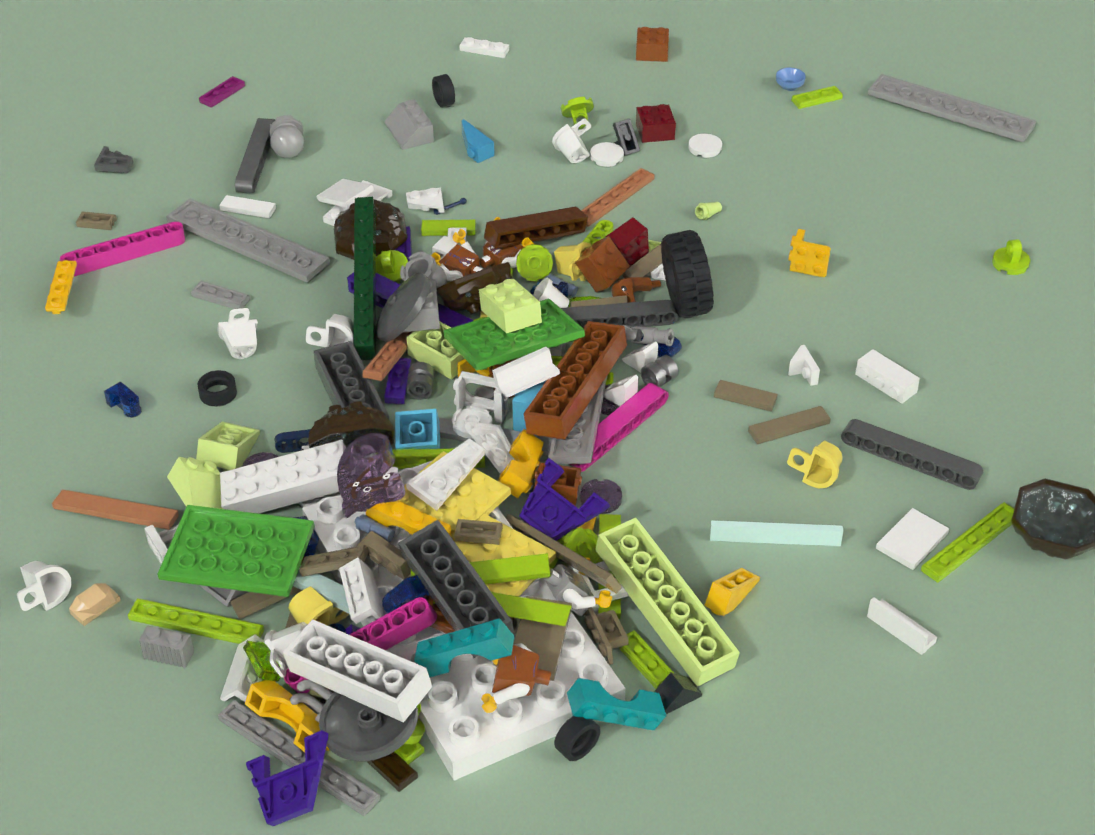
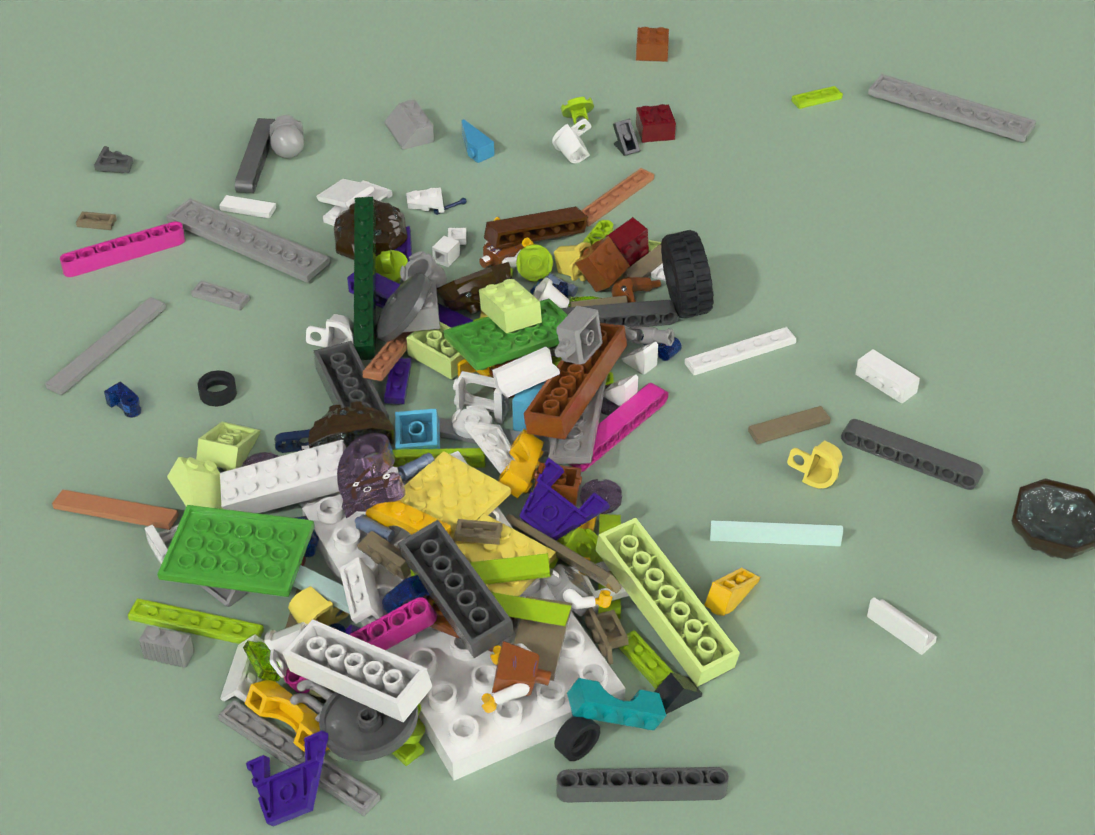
(45, 583): white container -> none
(60, 286): yellow bracket -> none
(93, 602): tan slope -> none
(105, 346): none -> light grey tile
(222, 91): magenta tile -> none
(239, 334): white container -> none
(253, 602): dark tan tile -> none
(332, 560): dark tan tile -> none
(394, 770): dark brown tile -> none
(414, 467): none -> sand blue piece
(420, 380): flat silver wheel -> none
(440, 227): lime tile -> none
(443, 90): black tyre -> none
(446, 474): white wing -> none
(460, 260): torso -> none
(484, 47): white plate -> none
(485, 392): light grey piece -> none
(487, 640): teal arch -> none
(579, 335): none -> light grey hinge
(606, 154): white tile -> none
(660, 371): flat silver wheel -> none
(683, 782): none -> dark grey beam
(705, 145): white tile -> none
(706, 210): yellowish green cone -> none
(740, 351): none -> white tile
(745, 395): dark tan tile -> none
(790, 78): medium blue piece -> none
(804, 364): white slope -> none
(808, 257): yellow bracket -> none
(912, 538): white tile -> none
(969, 543): lime tile -> none
(1011, 258): lime tile -> none

